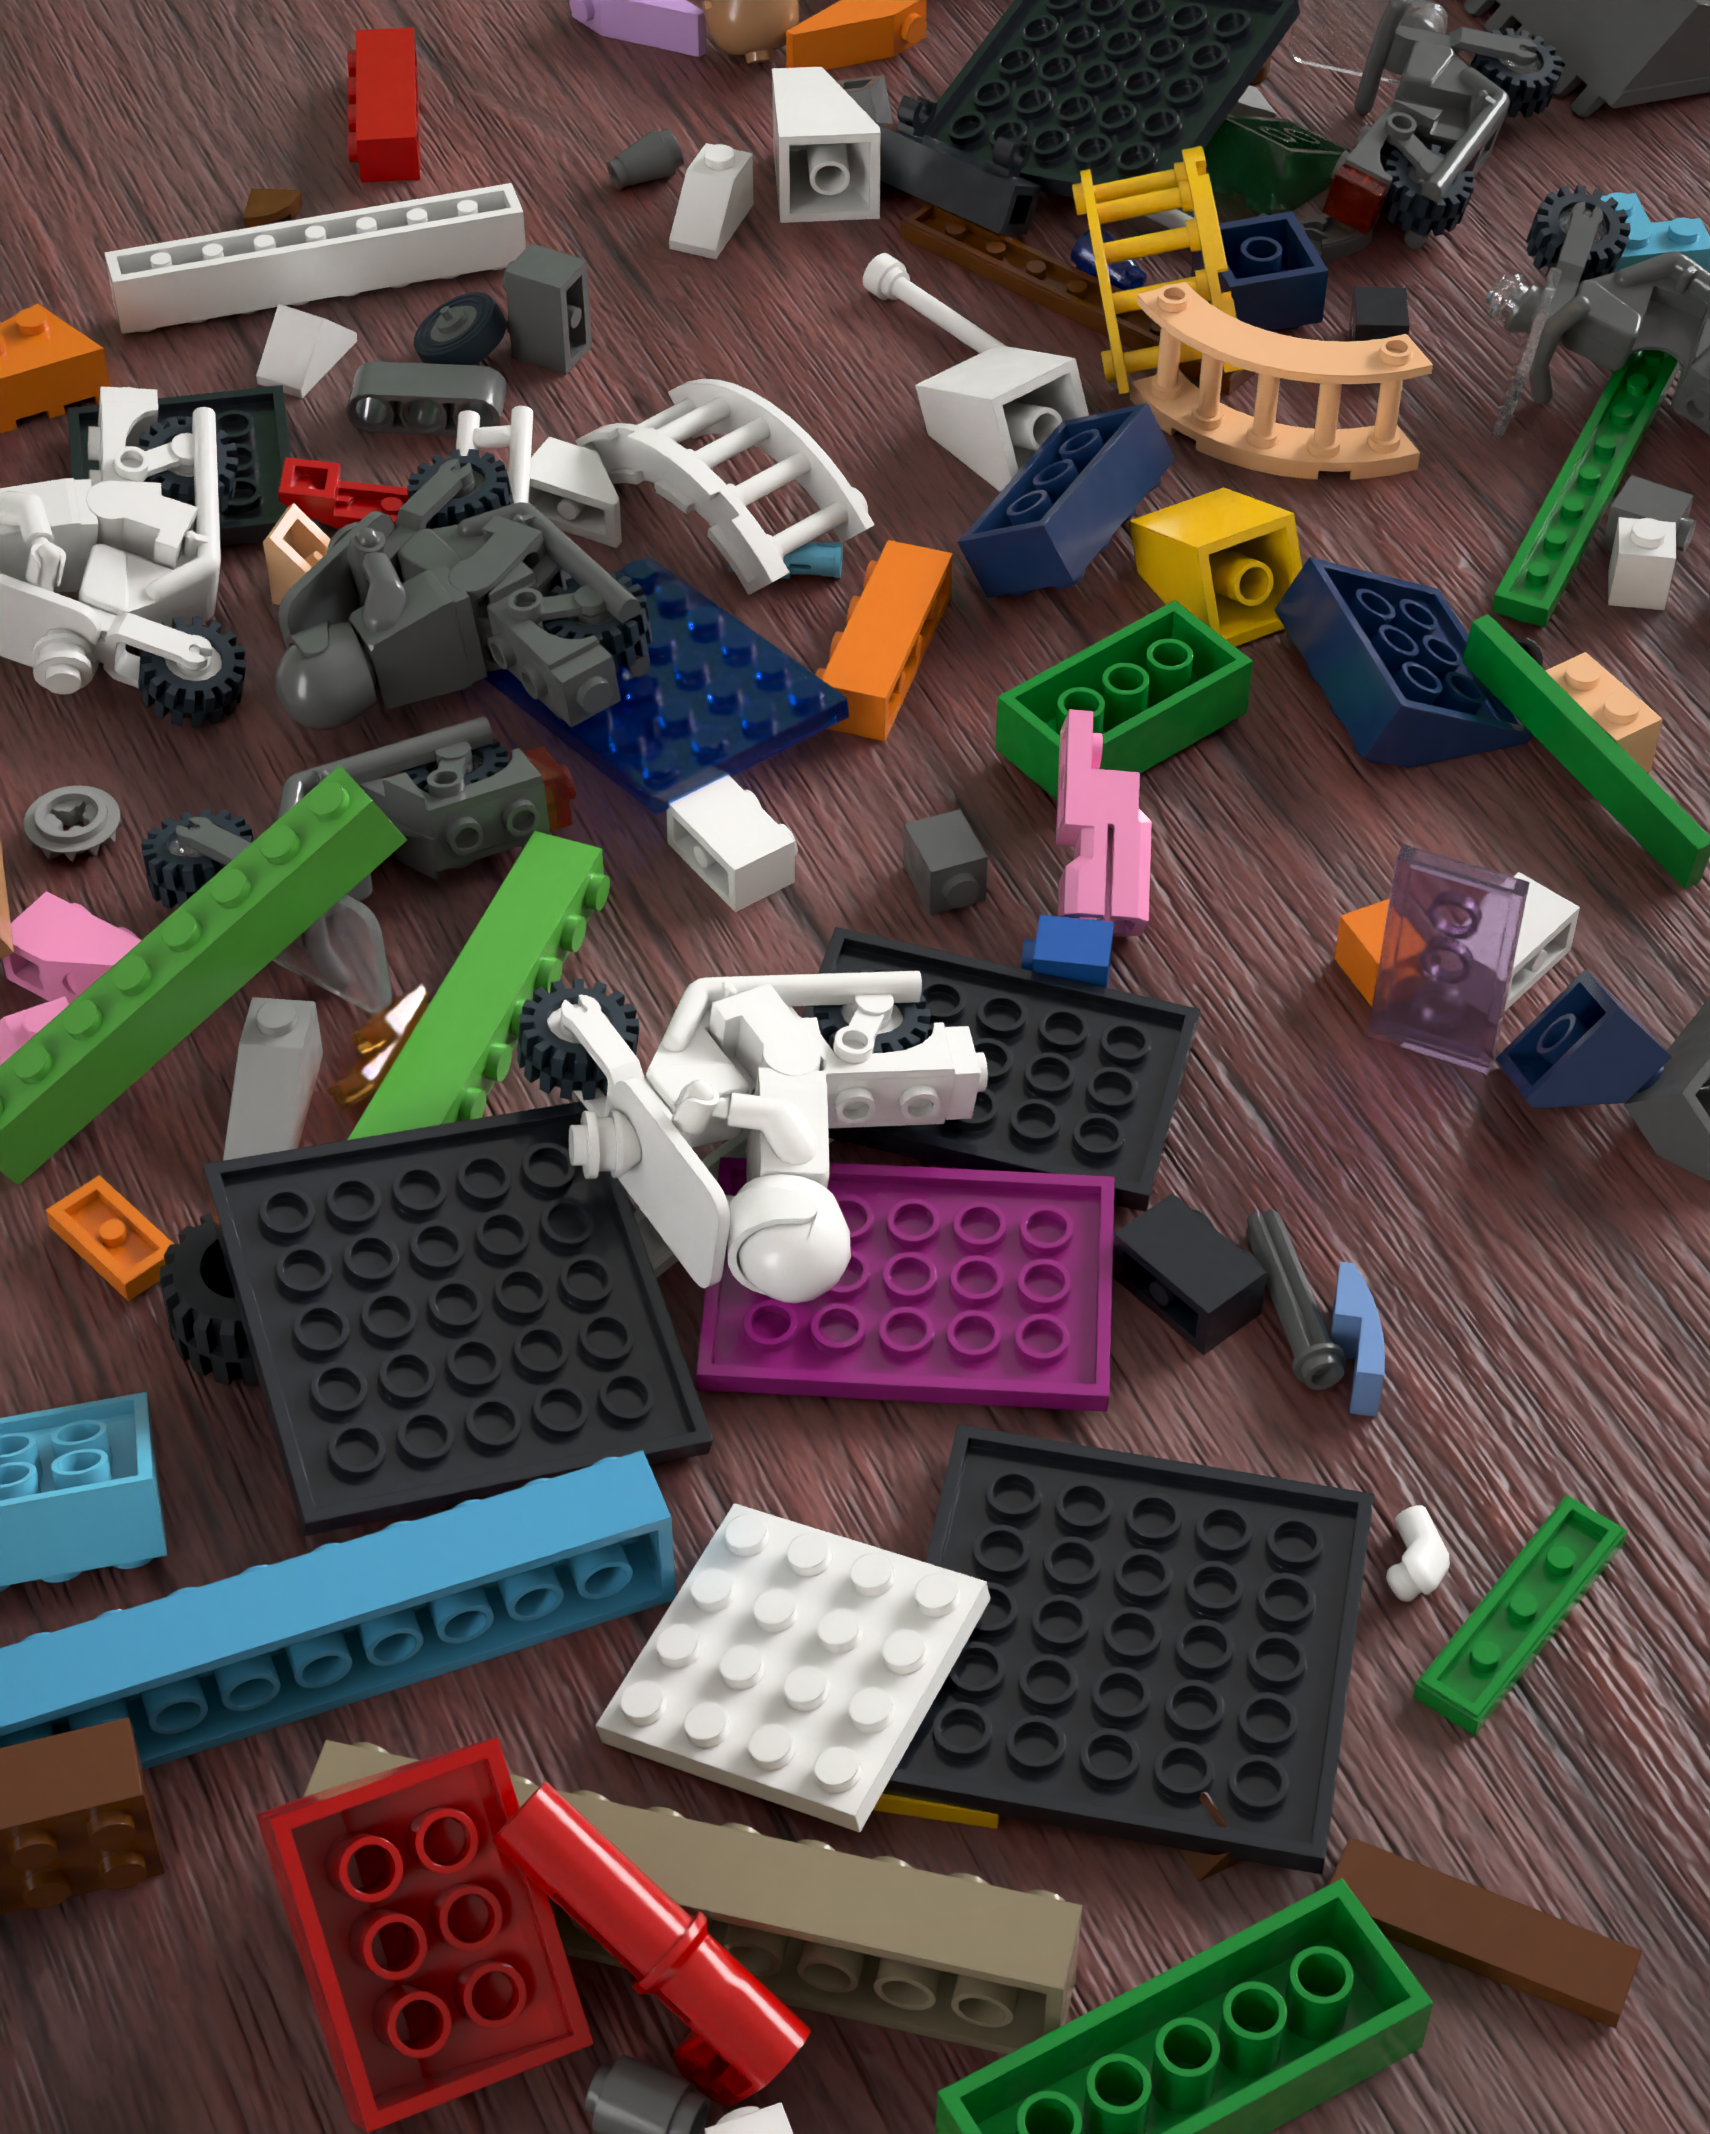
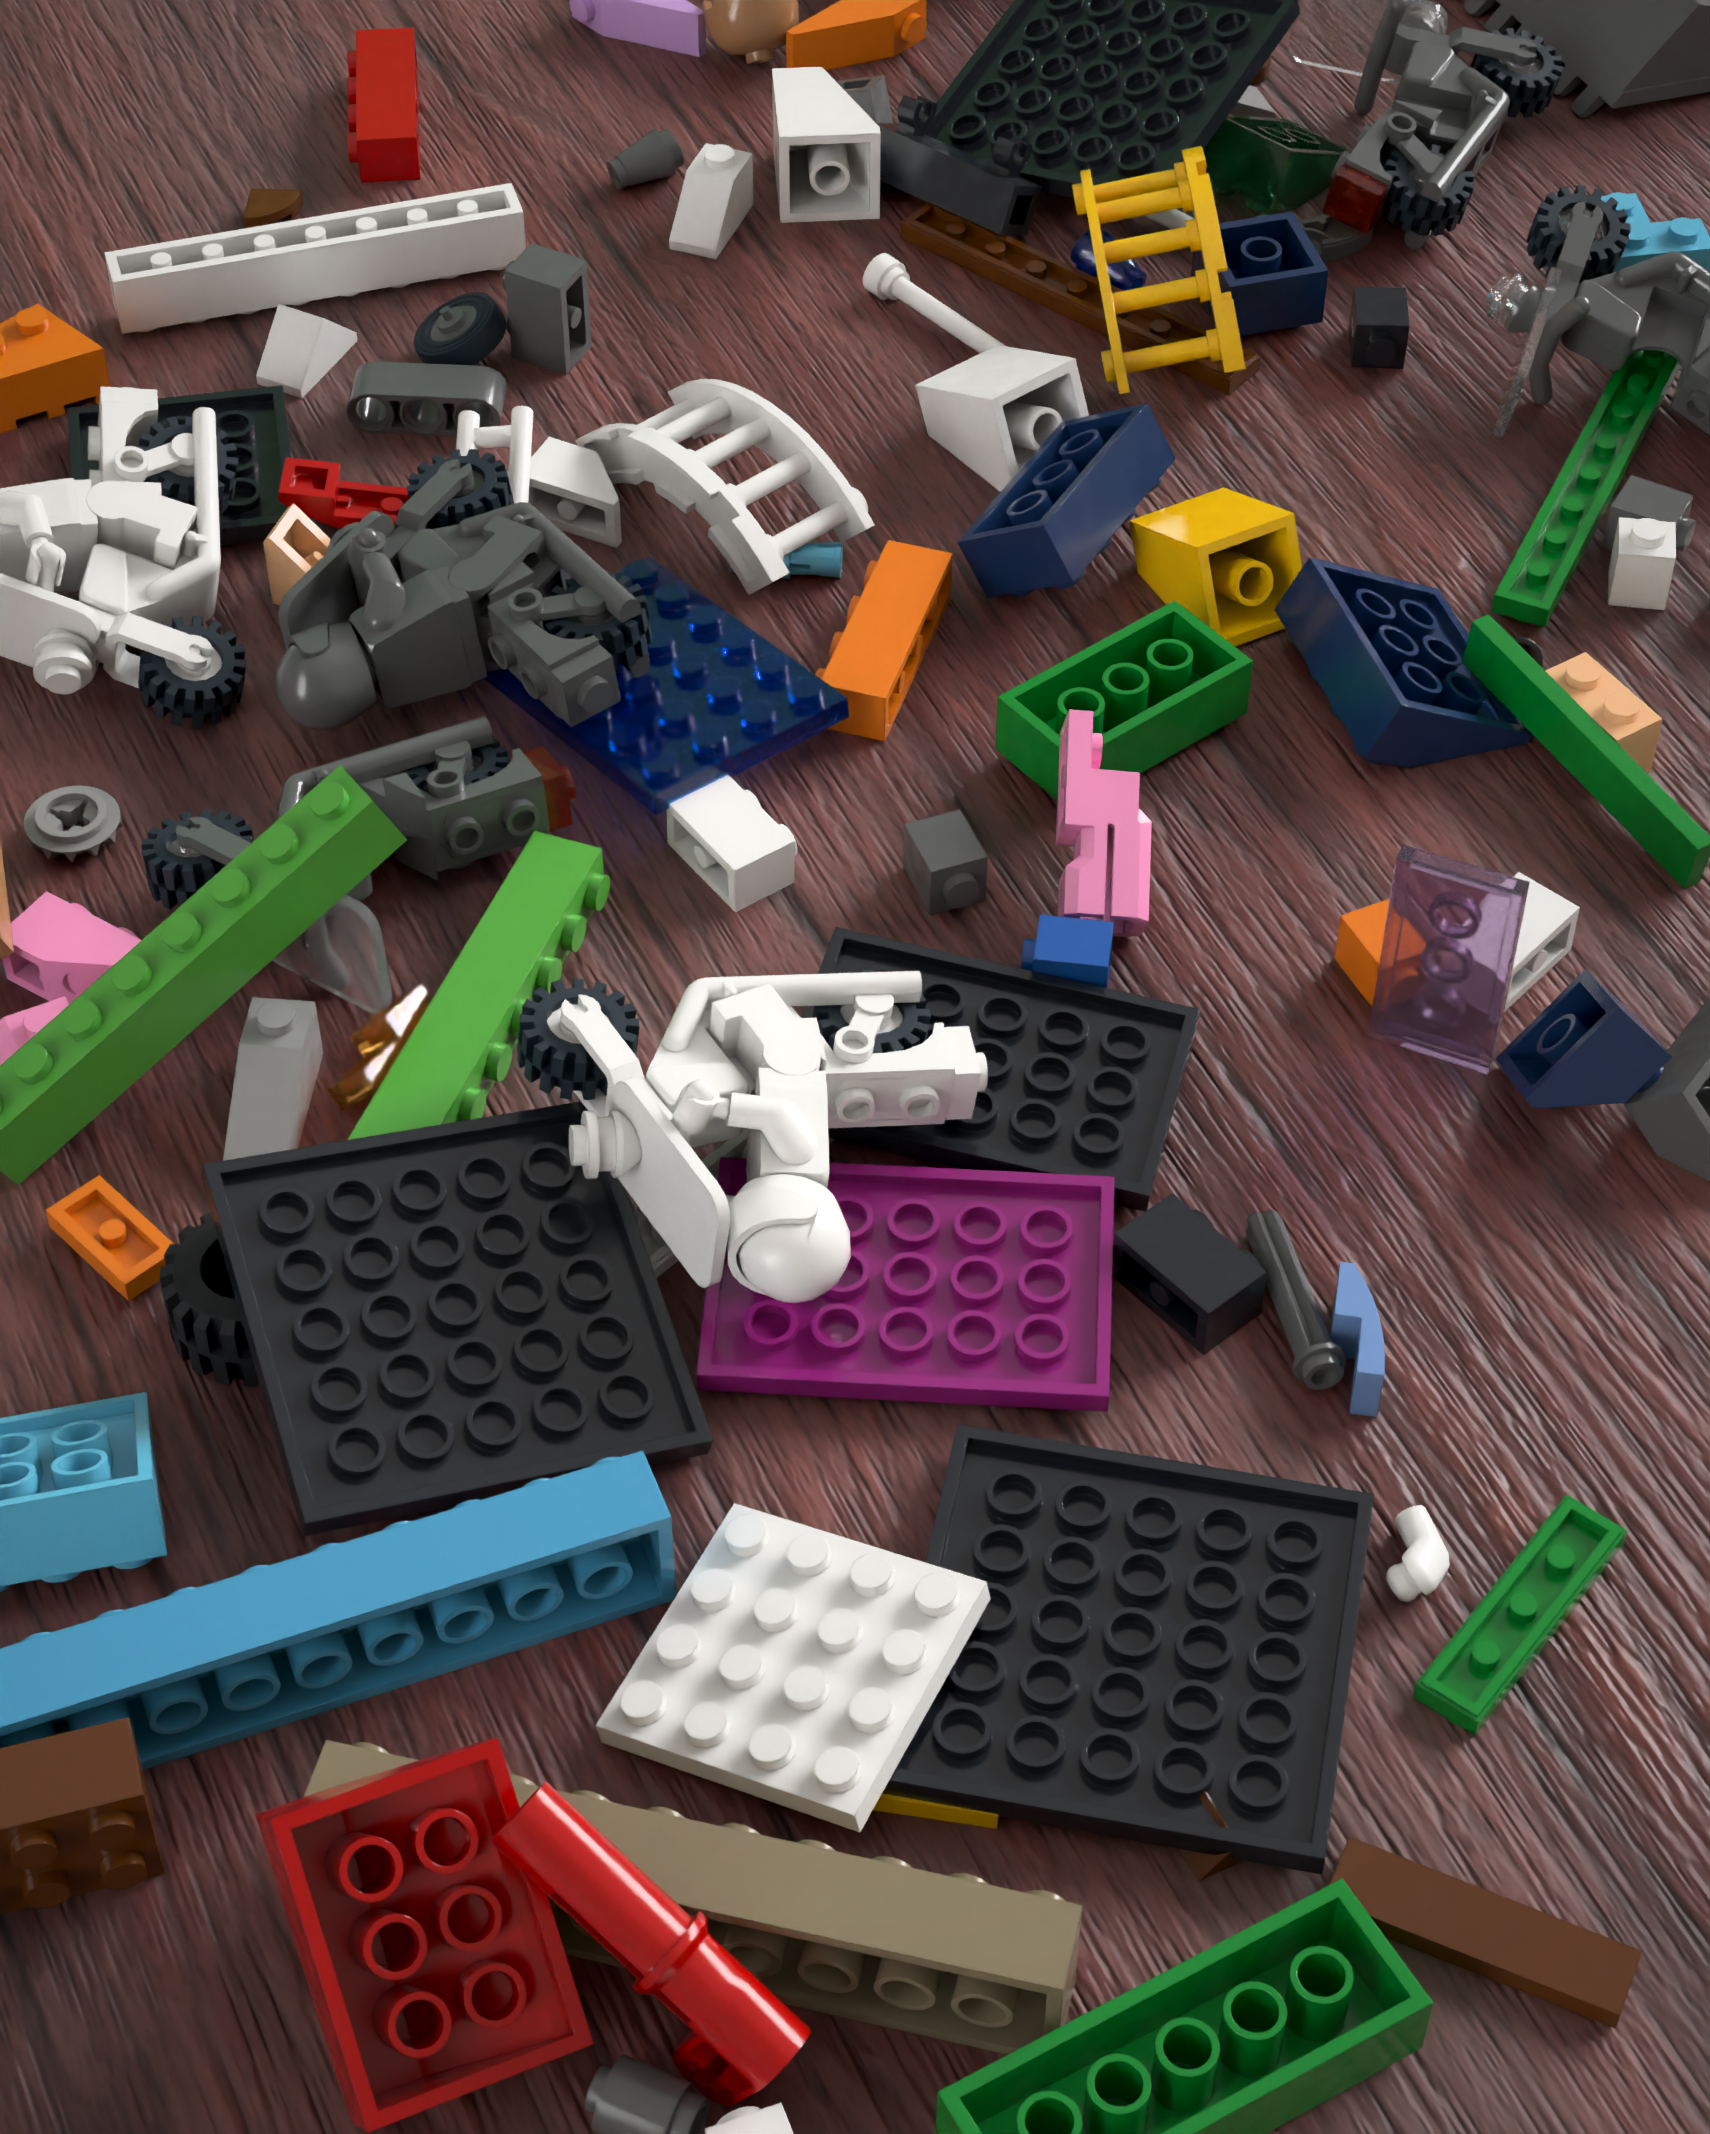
(1258, 440): light nougat fence -> none

